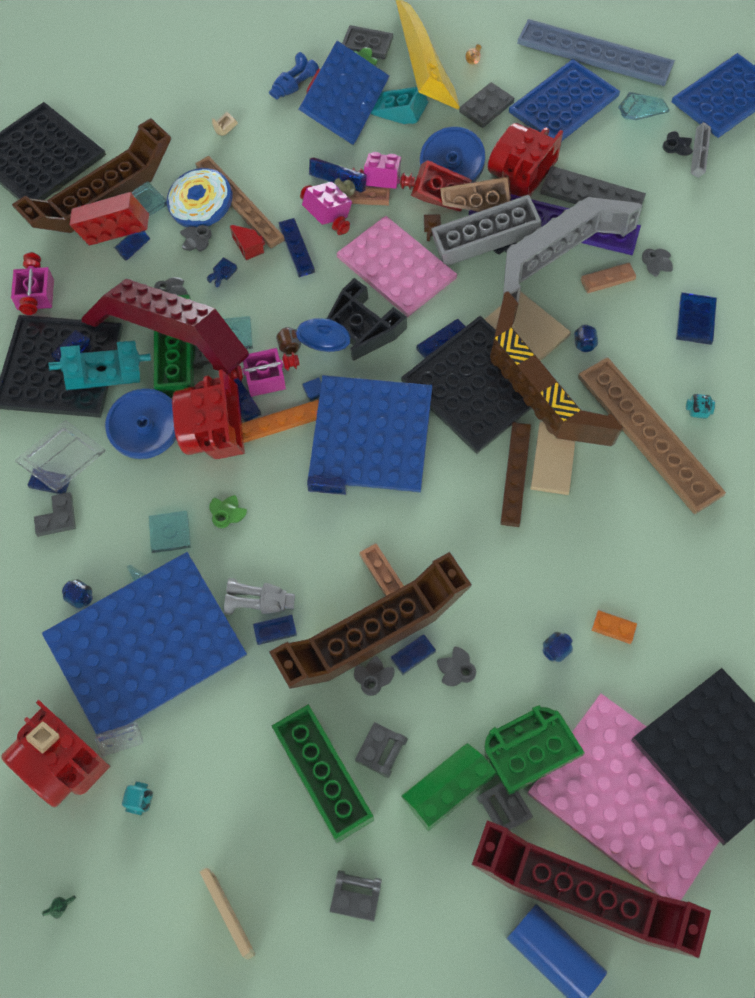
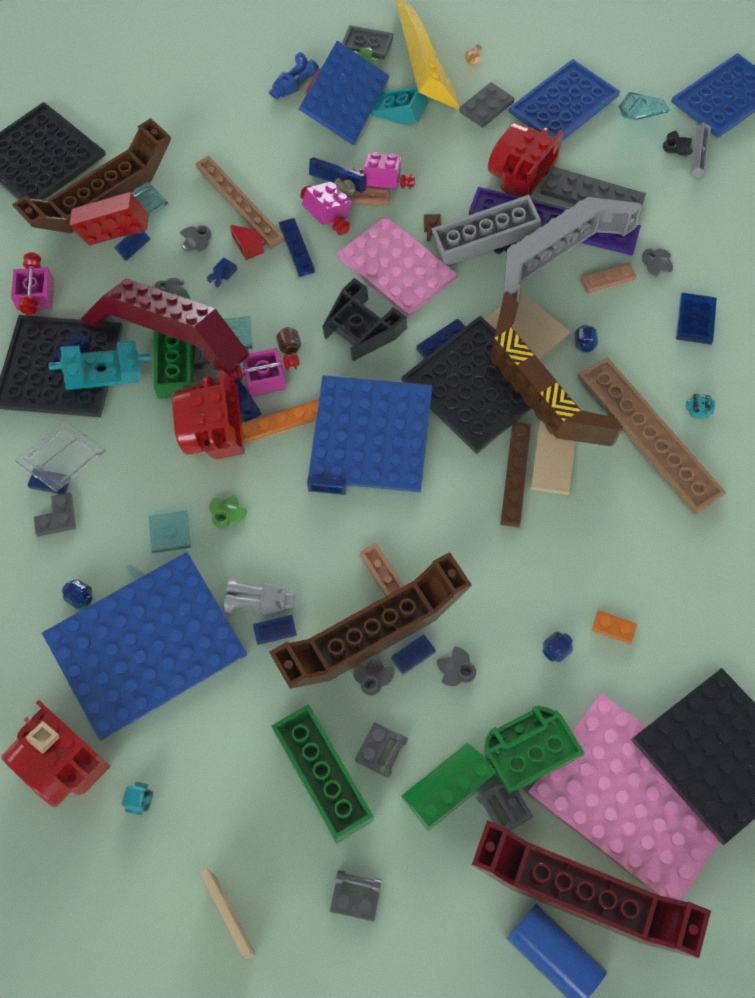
(58, 907): clear green piece -> none
(119, 739): clear plate -> none
(141, 424): blue dish -> none
(199, 197): dish -> none
(224, 124): tan plate -> none
(312, 388): blue tile -> none
(323, 335): blue dish -> none
(432, 178): red slope -> none
(455, 150): blue dish -> none
(477, 195): medium nougat wedge -> none
(596, 52): sand blue plate -> none

